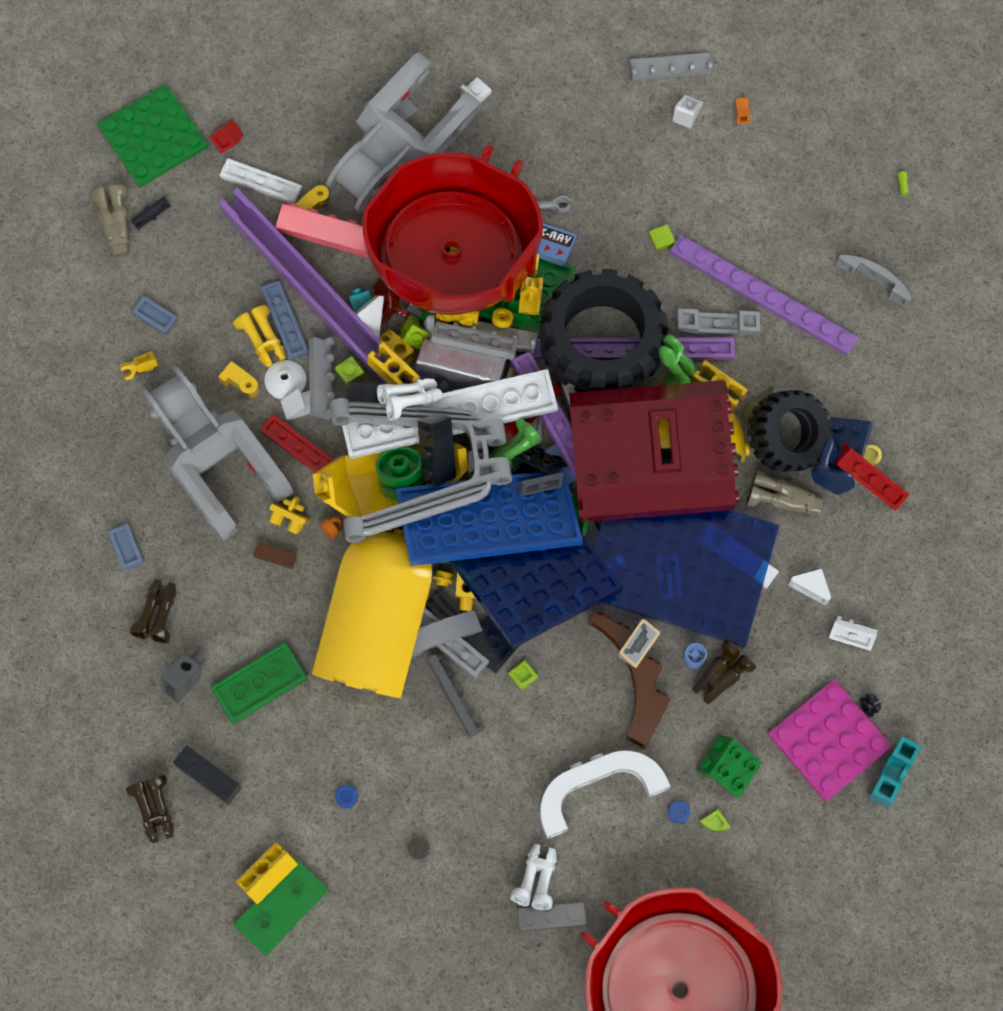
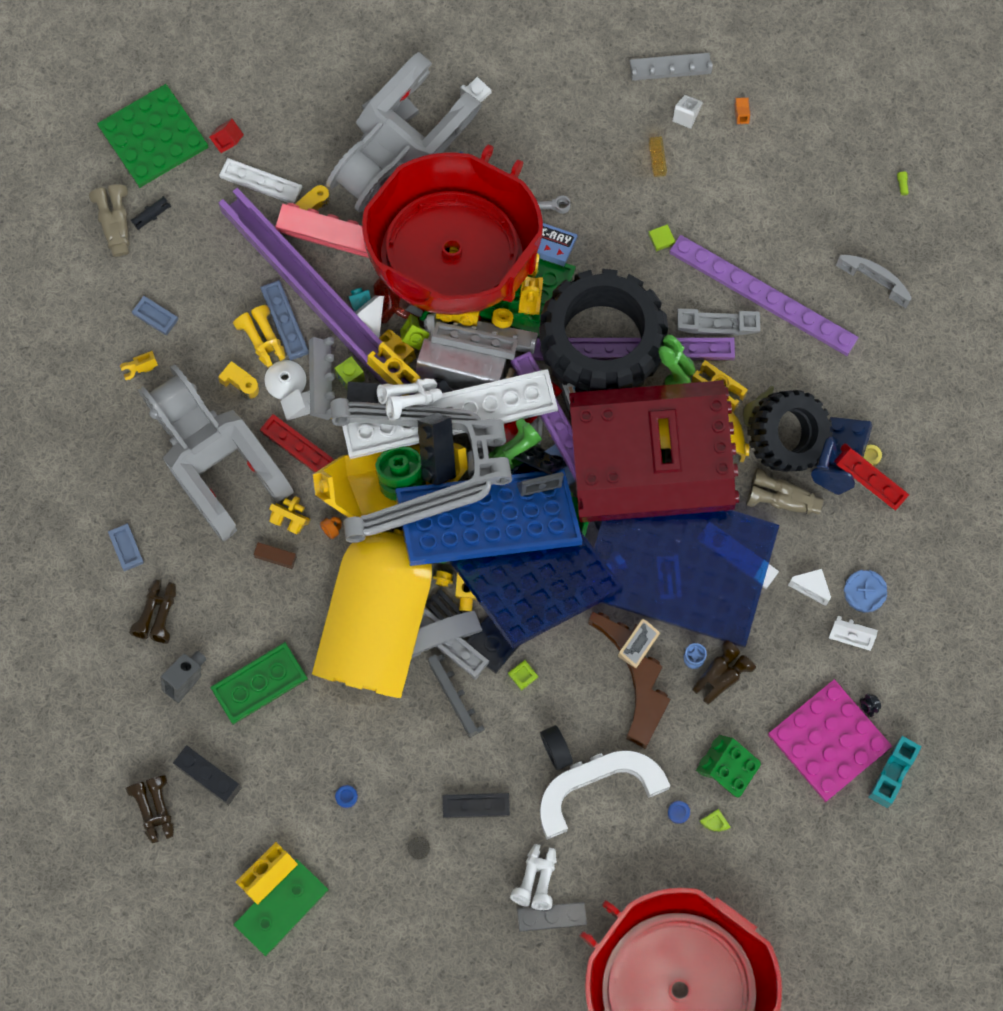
(476, 805): none -> black plate
(556, 747): none -> black tyre
(657, 156): none -> clear yellow piece
(865, 591): none -> medium blue tile

